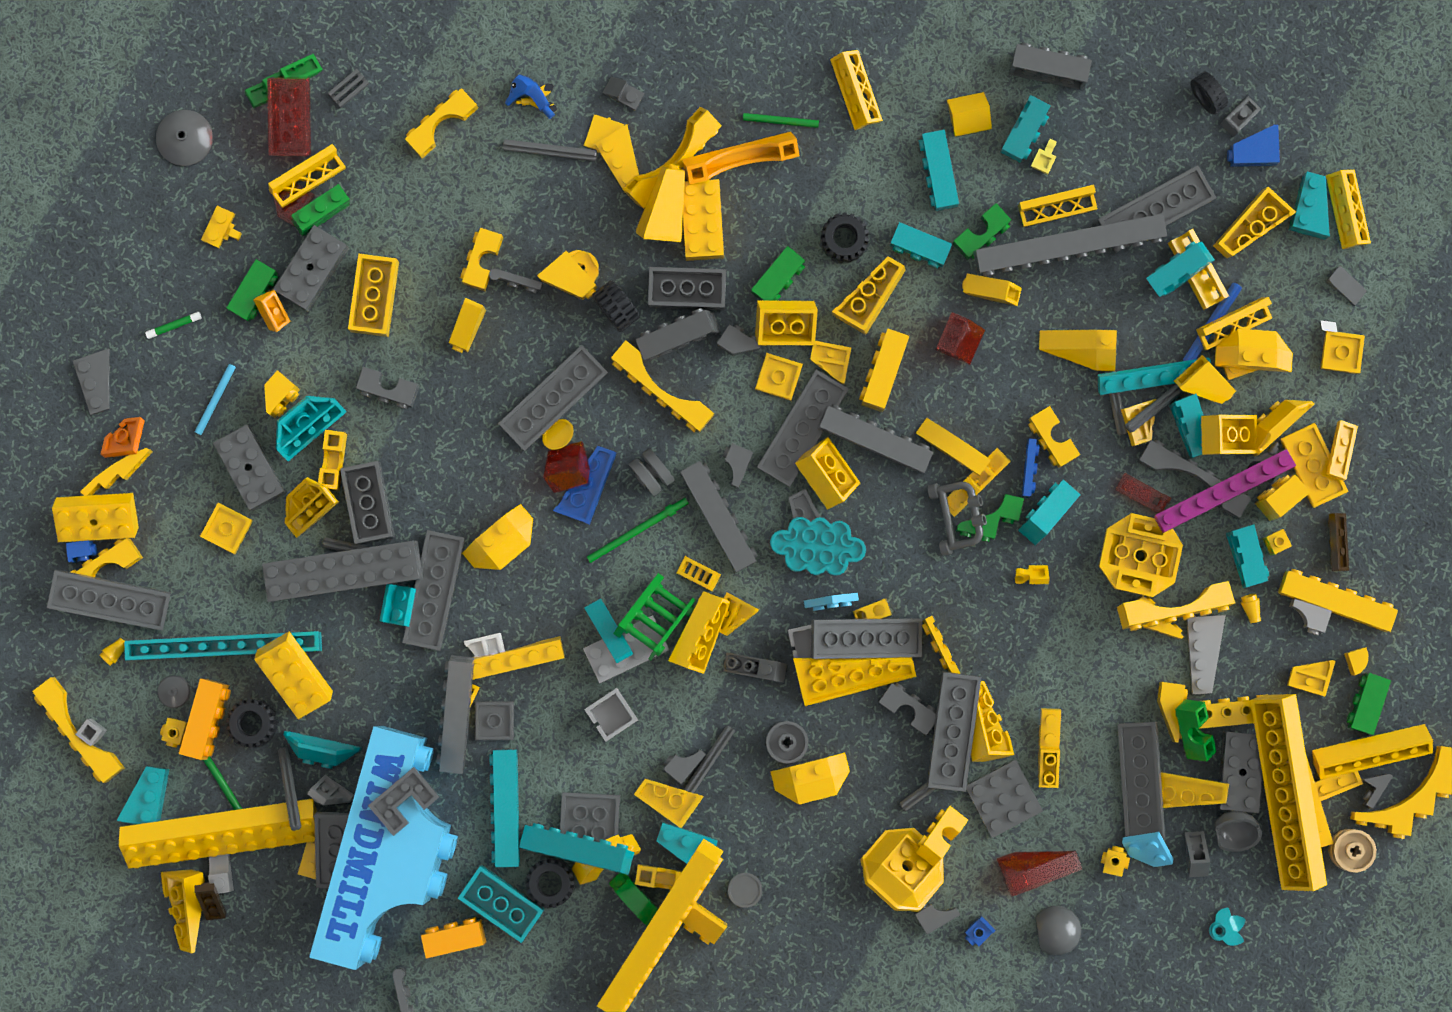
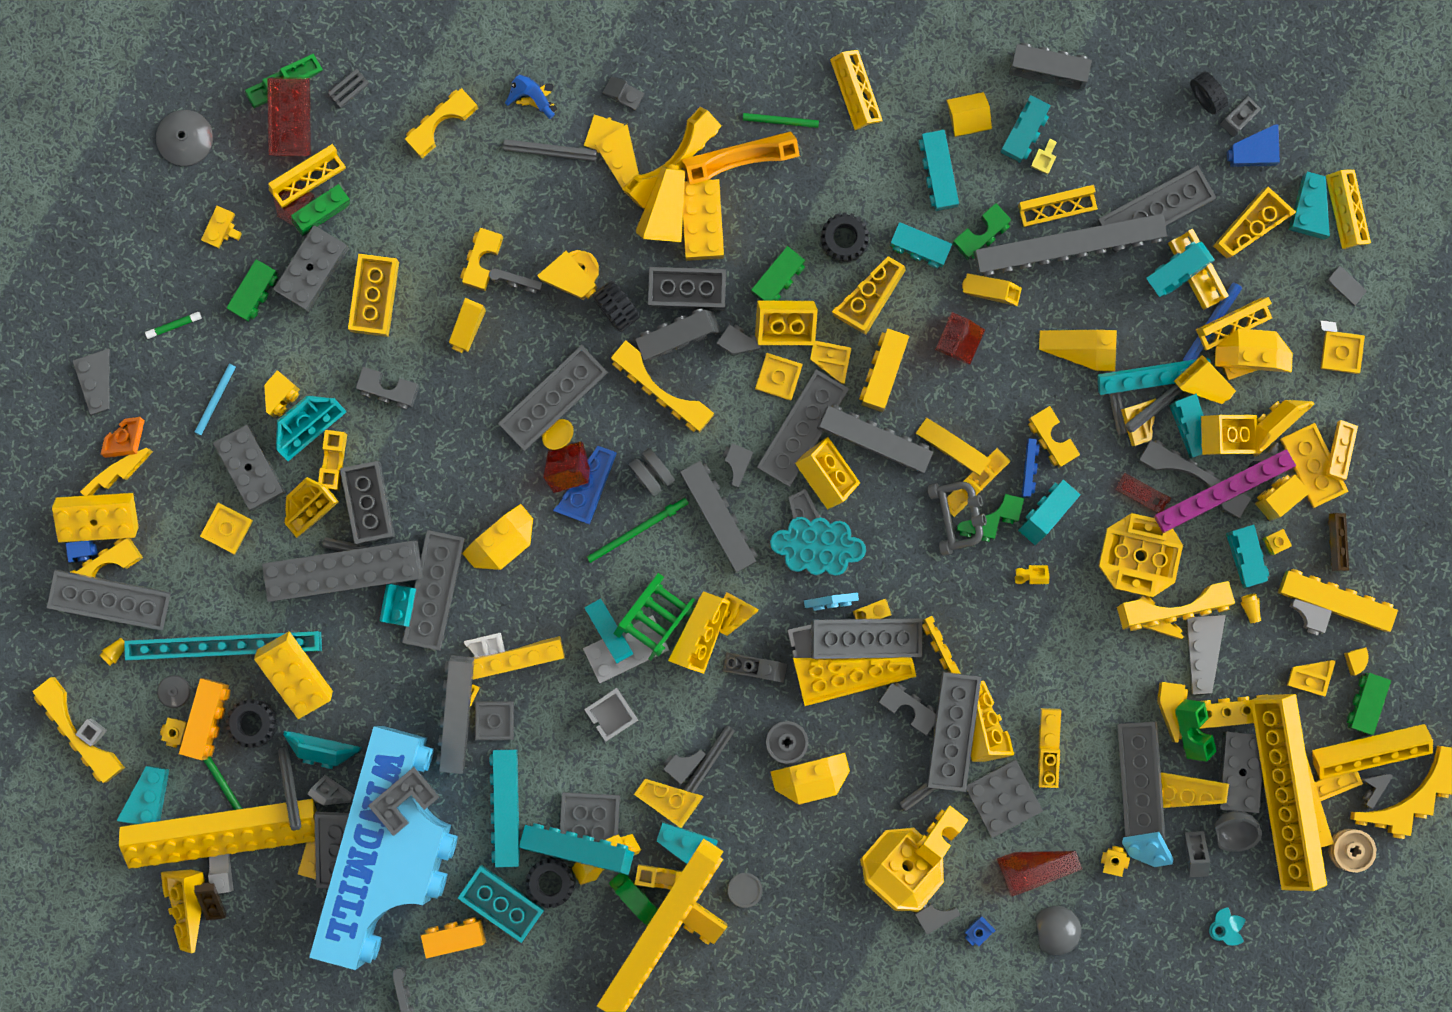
(272, 311): light orange slope -> none
(713, 580): yellow slope -> none

